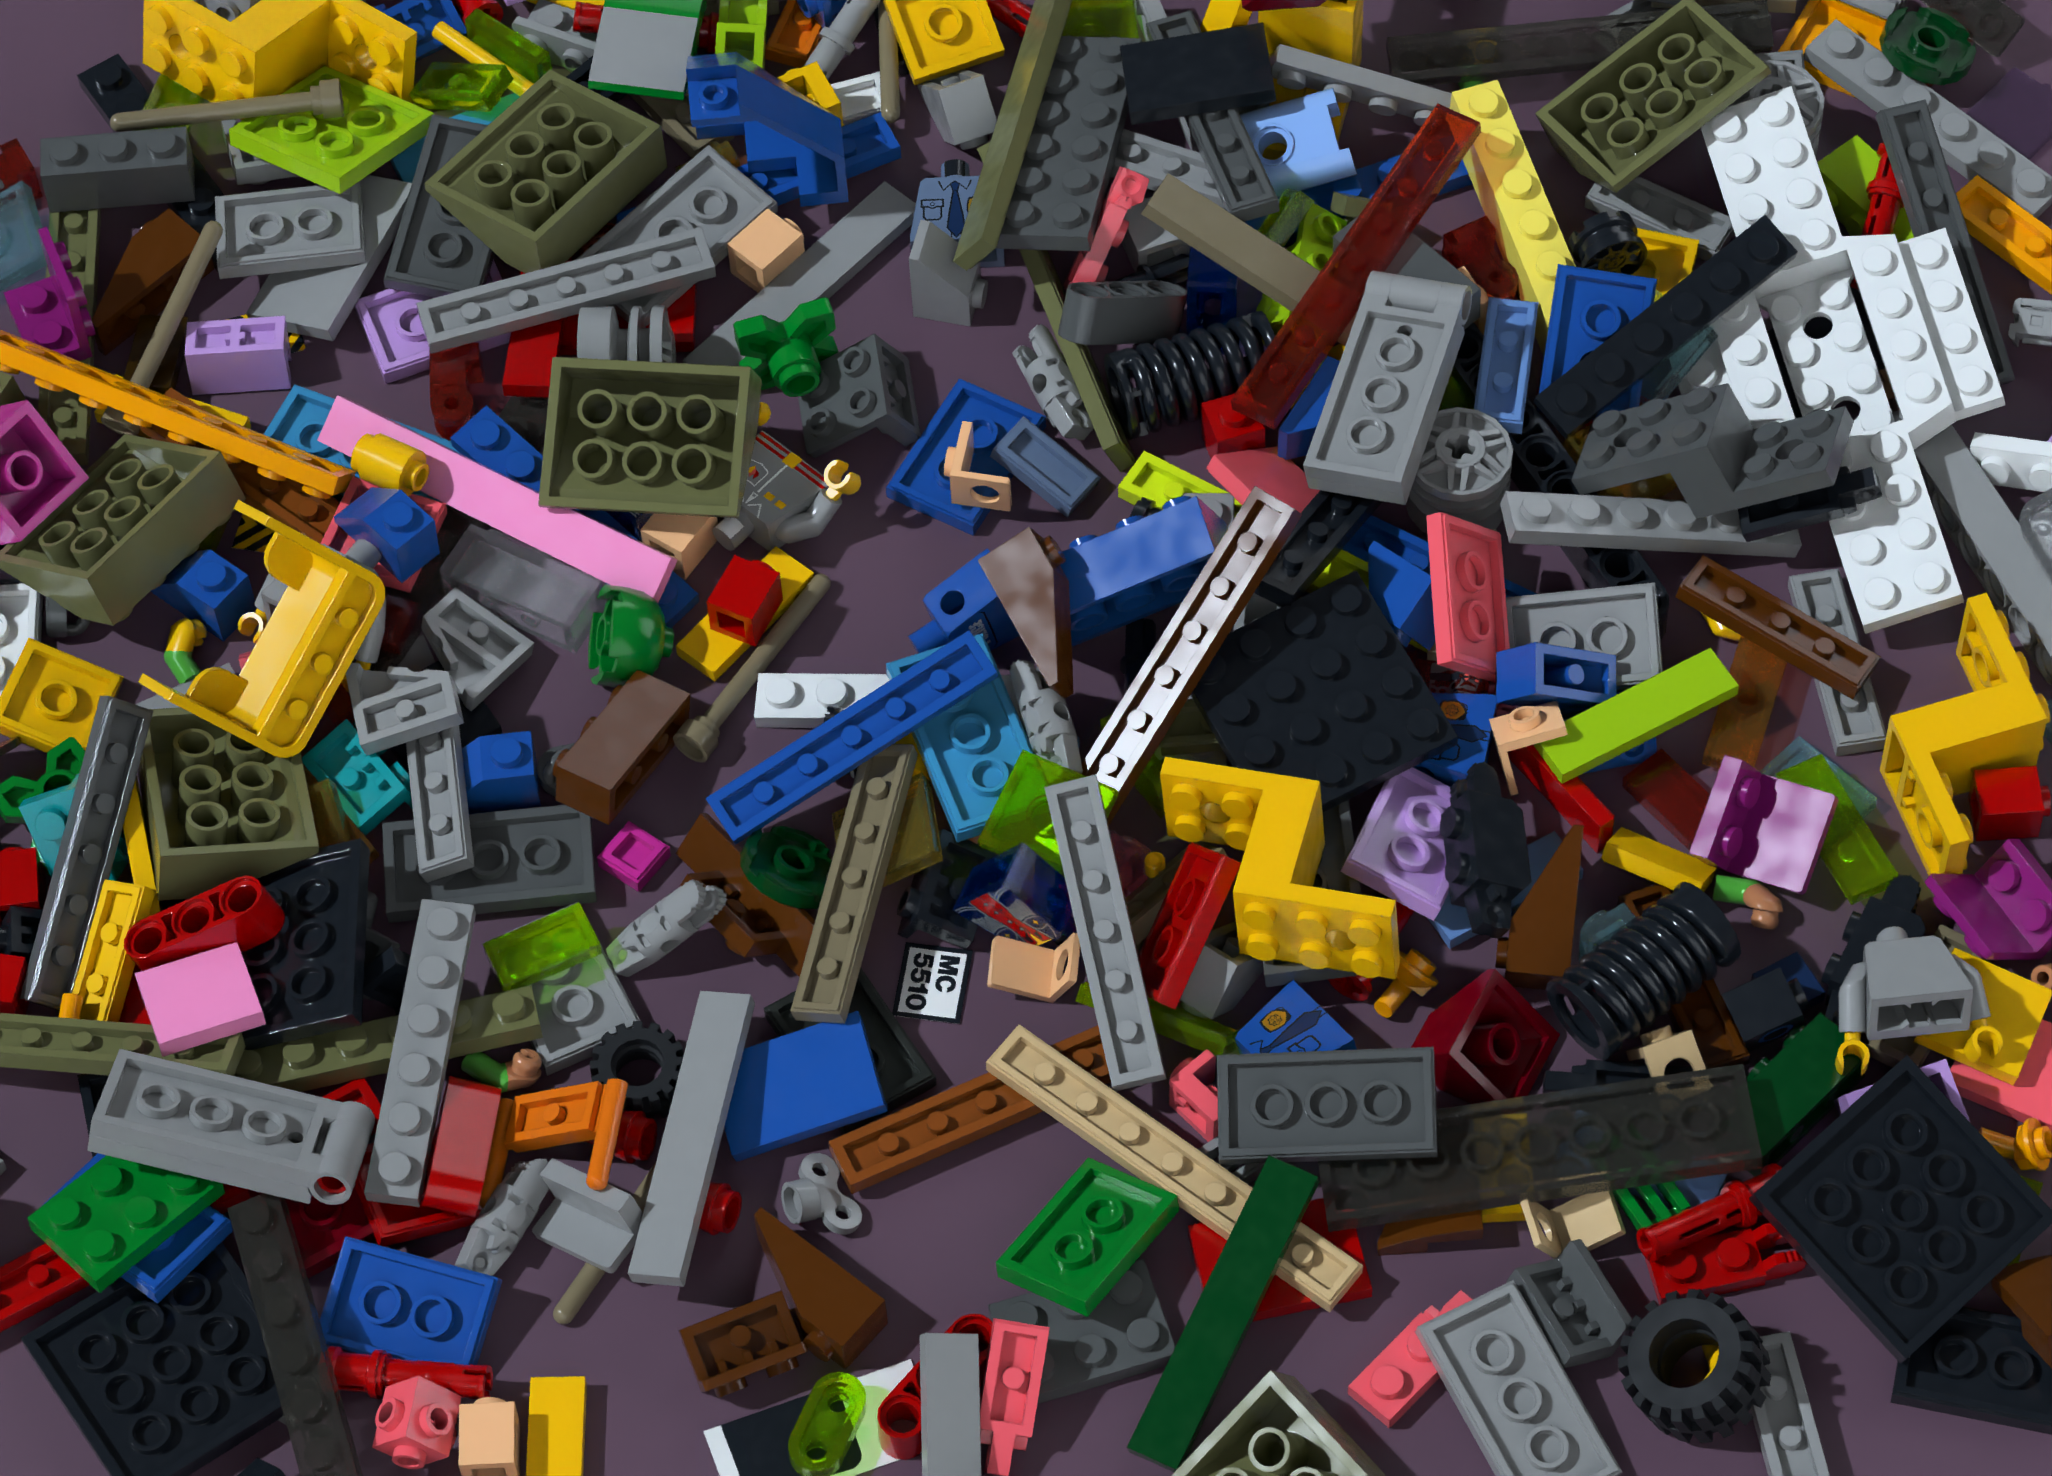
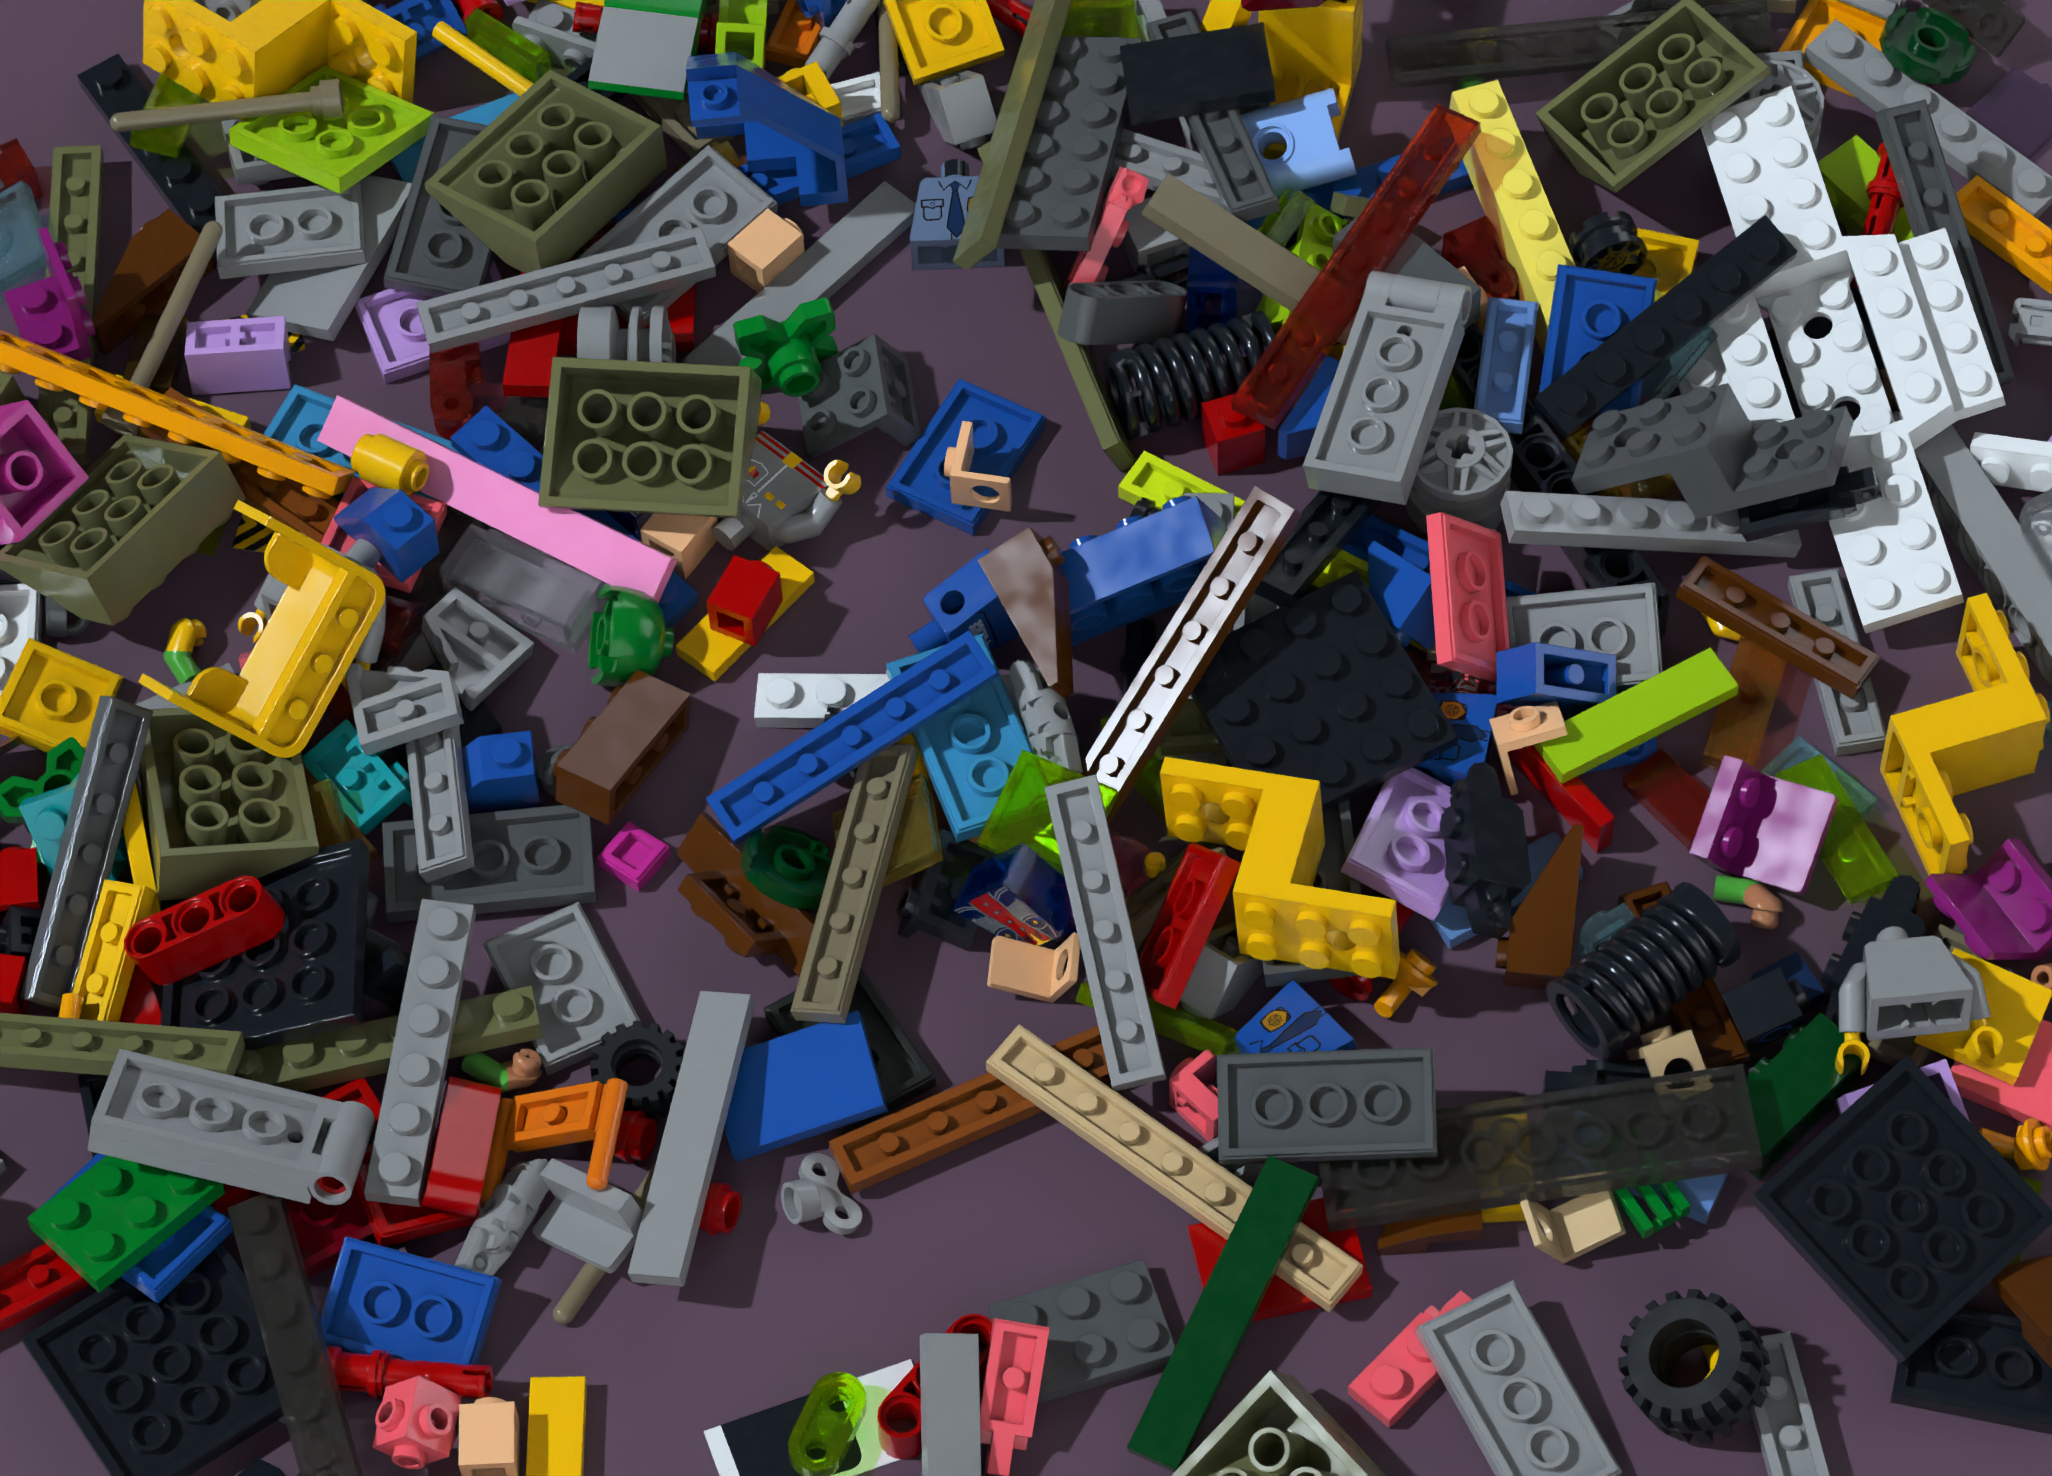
(117, 169): dark grey brick -> none
(200, 999): bright pink tile -> none
(209, 591): blue slope -> none
(461, 86): clear neon green plate -> none
(542, 948): clear neon green plate -> none
(664, 926): light grey hinge -> none
(699, 735): dark tan piece -> none
(742, 1343): reddish brown bracket -> none
(828, 1303): reddish brown slope -> none
(932, 983): sticker -> none
(939, 285): light grey slope -> none
(1045, 466): sand blue tile -> none
(1053, 384): light grey hinge -> none
(1087, 1236): green plate -> none
(1265, 469): coral tile -> none
(1380, 91): light grey plate -> none
(1487, 1041): dark red slope -> none
(1574, 1305): dark grey bracket -> none
(1656, 861): yellow tile -> none
(1665, 212): light grey tile -> none
(1706, 1218): red pin -> none
(1724, 1263): red hinge -> none
(2008, 803): red brick -> none

